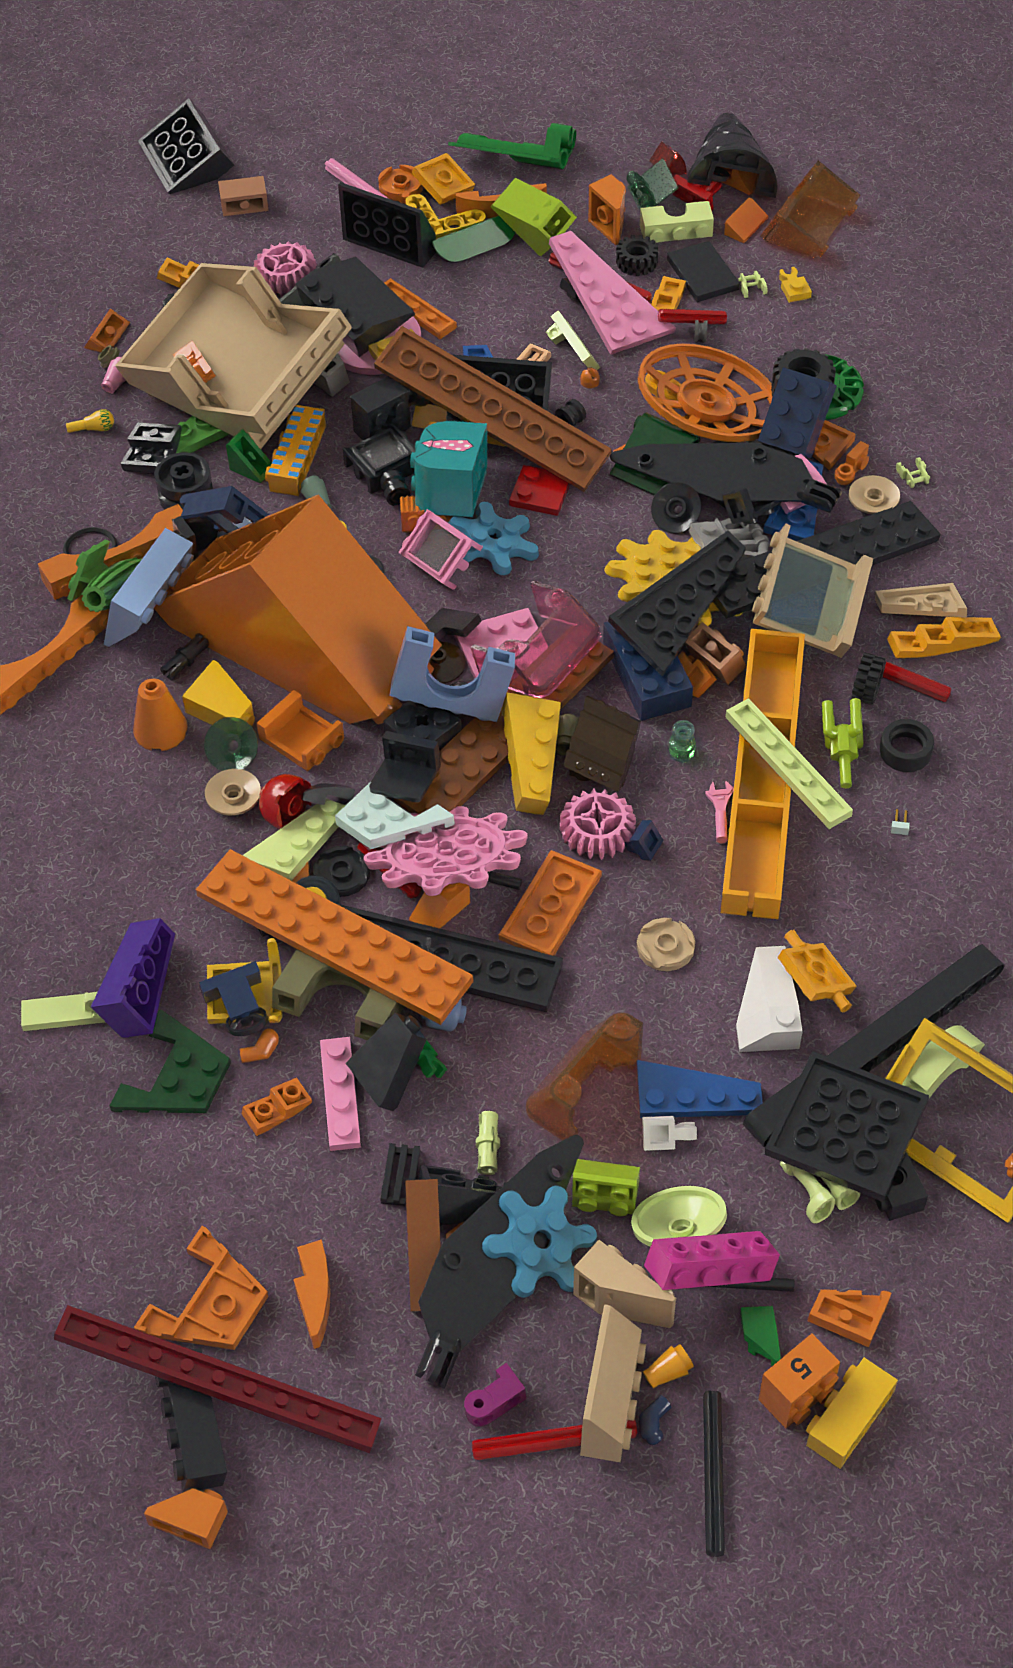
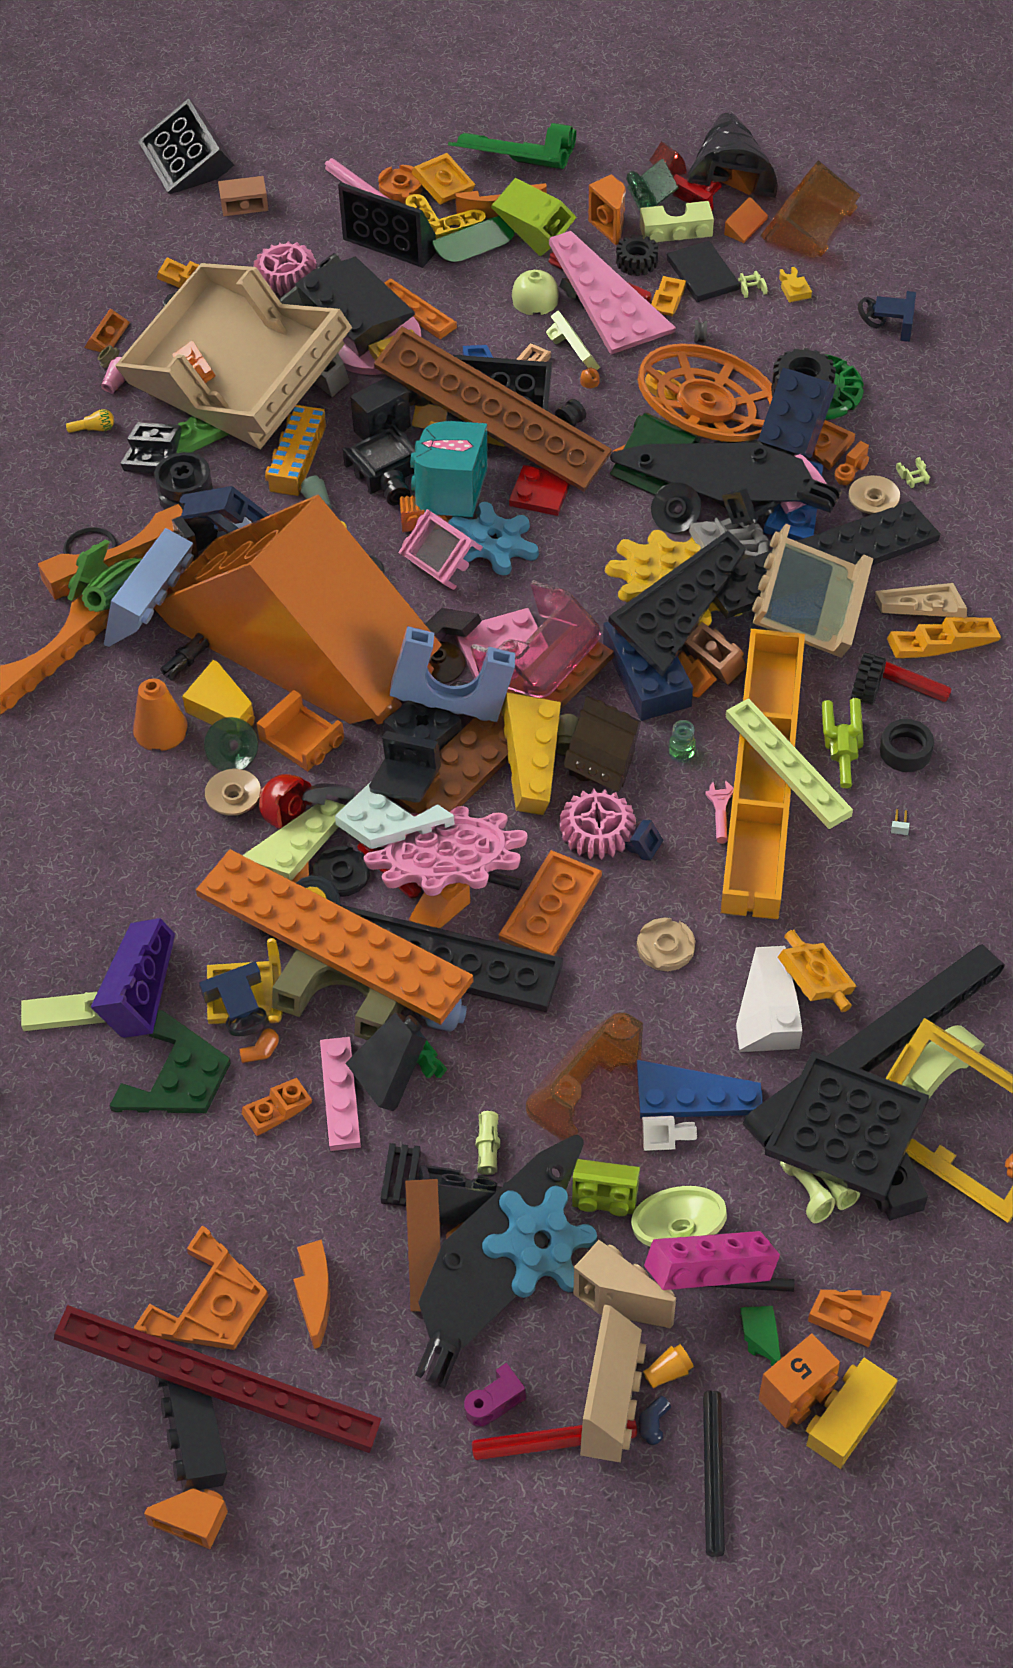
(247, 457): green slope -> none
(535, 292): none -> yellowish green cylinder
(690, 316): red axle -> none
(890, 307): none -> dark blue piece

